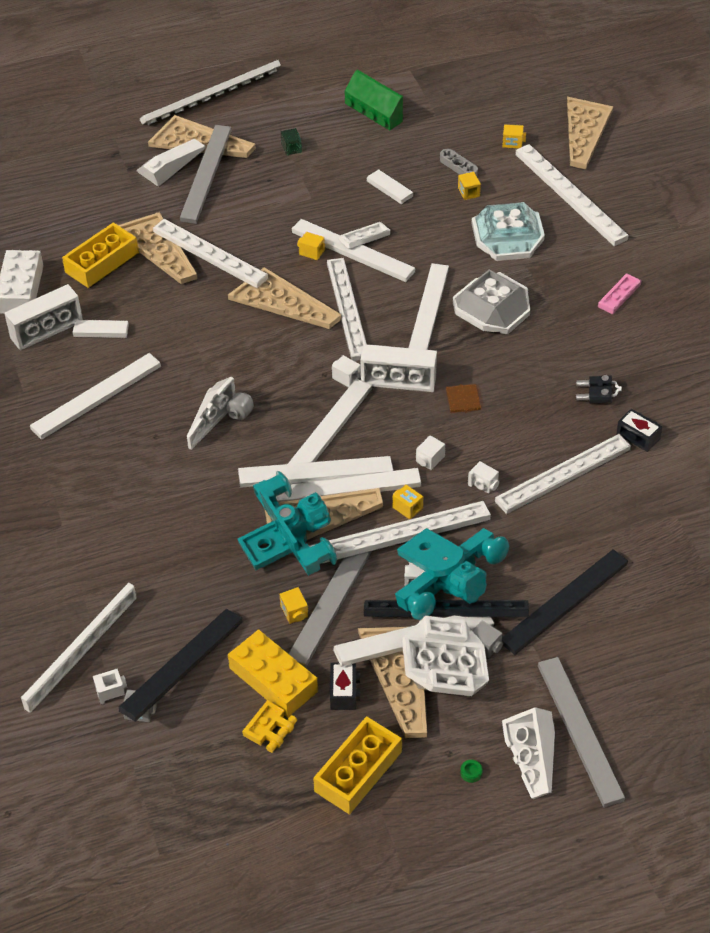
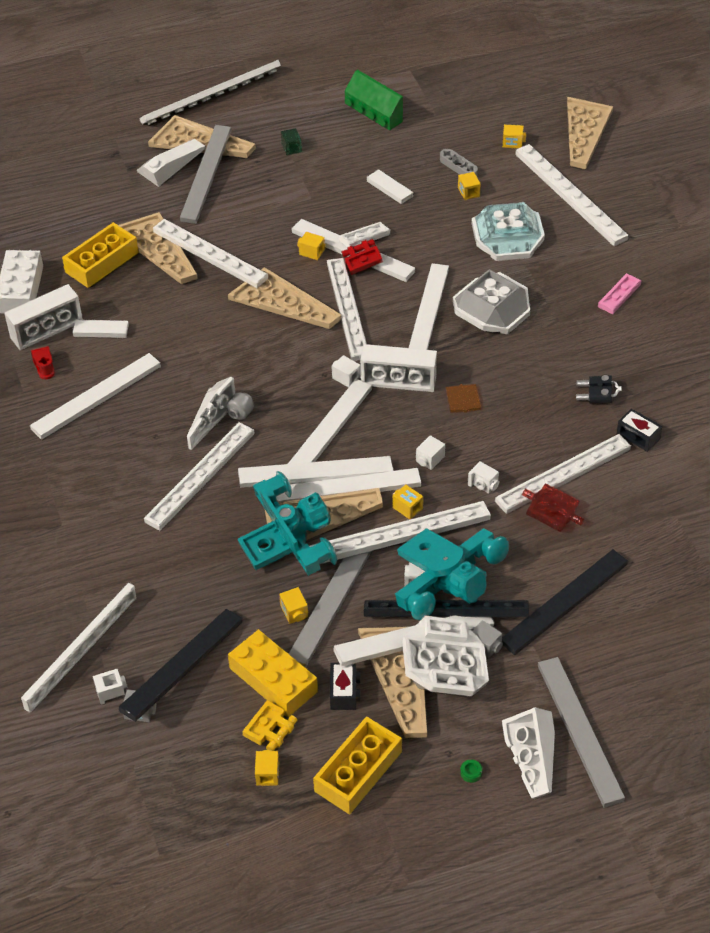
(43, 362): none -> red piece
(198, 476): none -> white tile
(267, 768): none -> yellow brick
(364, 259): none -> red plate
(552, 507): none -> clear red plate

